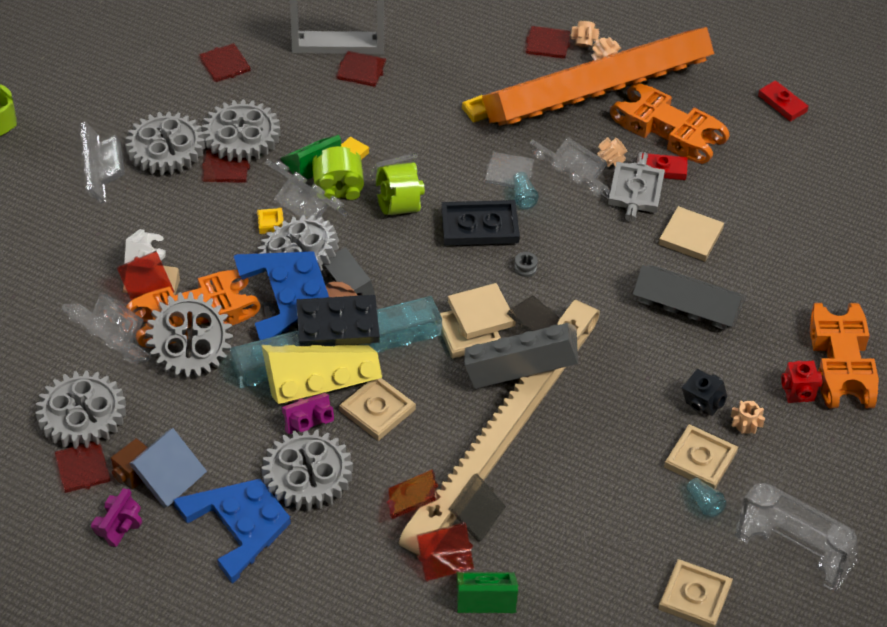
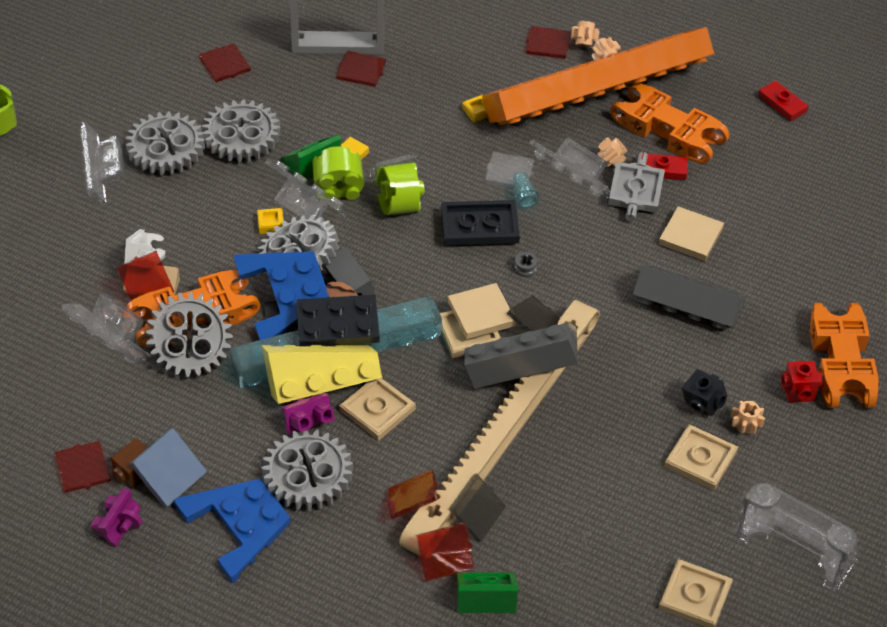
(66, 416): light grey gear -> none
(223, 170): clear red piece -> none
(707, 498): clear light blue cone -> none

